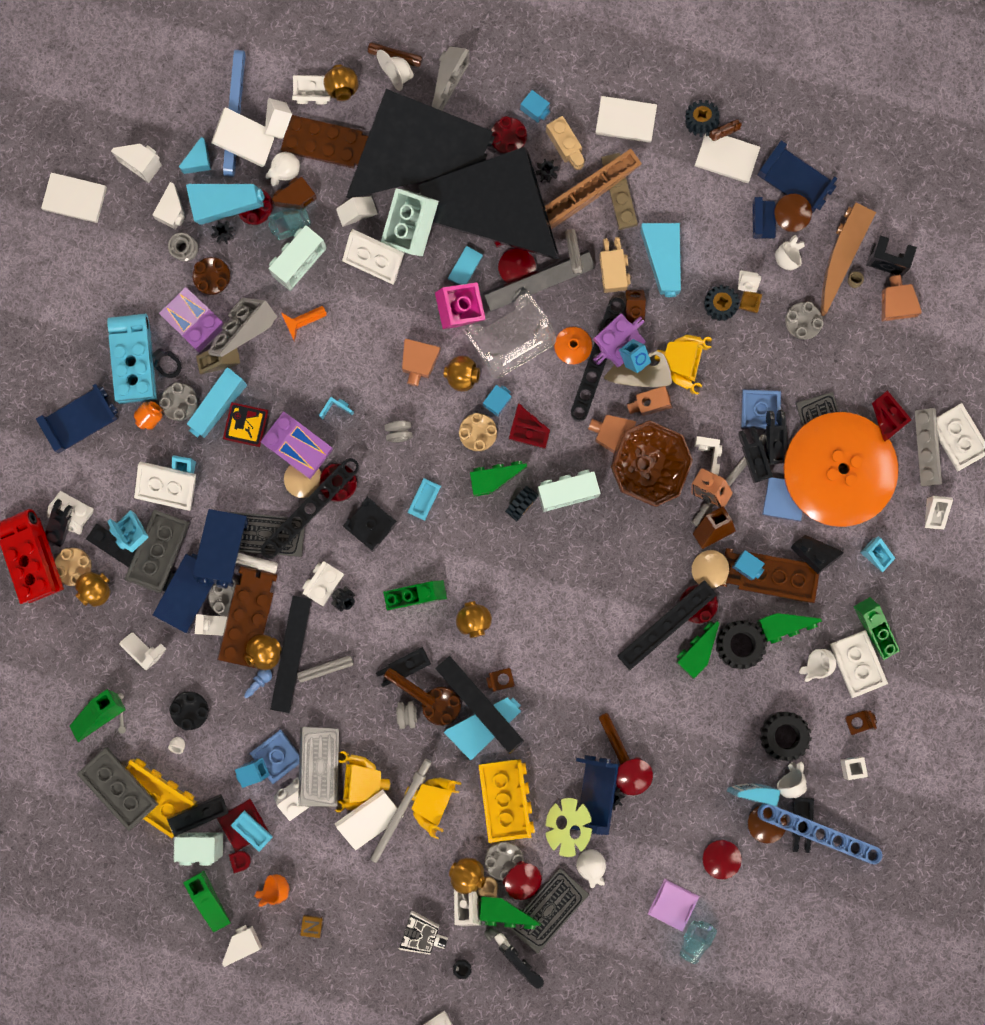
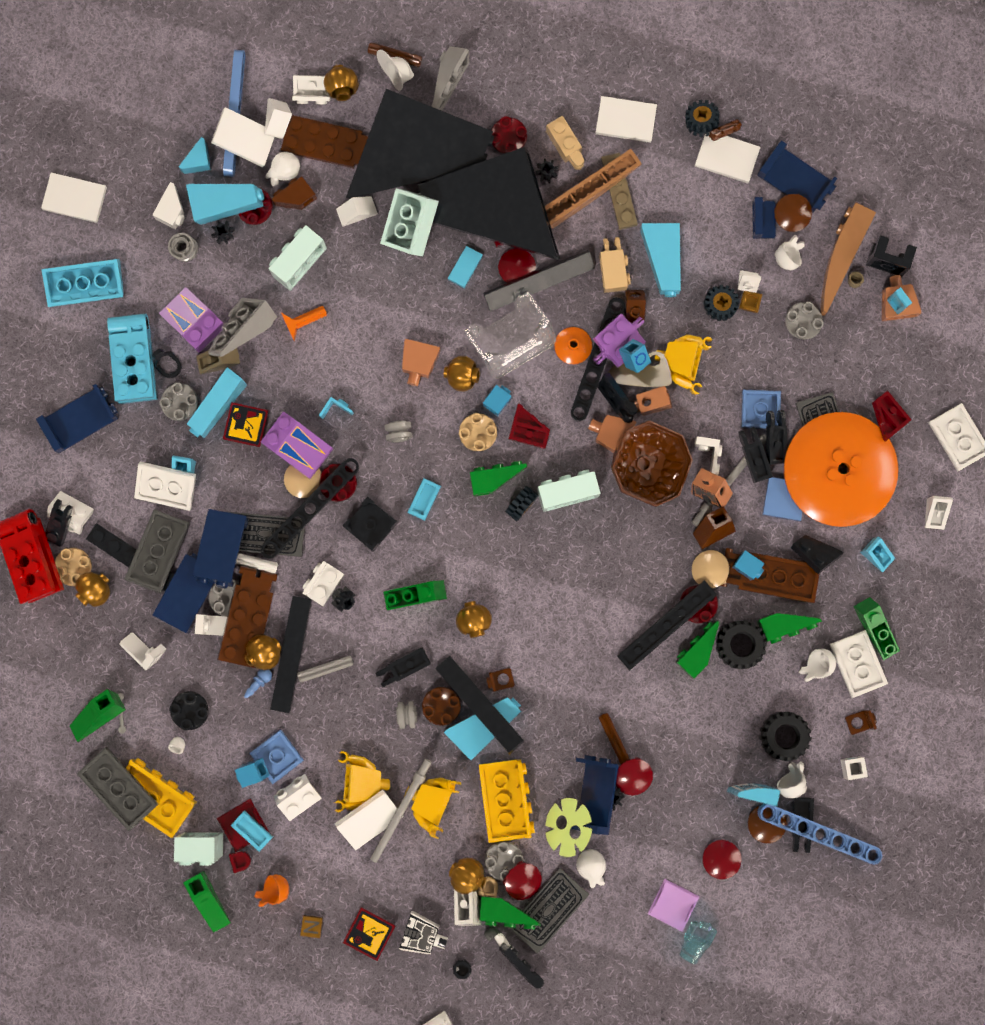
(83, 282): none -> medium azure slope
(128, 532): medium azure bracket -> none
(139, 160): white slope -> none
(148, 415): orange head -> none
(197, 815): black tile -> none
(211, 275): reddish brown dish -> none
(241, 945): white slope -> none
(293, 220): clear light blue piece -> none
(318, 767): tile -> none
(369, 934): none -> piece
(373, 256): white tile -> none
(409, 687): reddish brown axle -> none
(459, 305): dark pink slope -> none
(535, 106): dark azure brick -> none
(573, 251): light grey axle -> none
(617, 398): none -> black hinge
(899, 301): none -> medium azure tile
(928, 447): light grey plate -> none

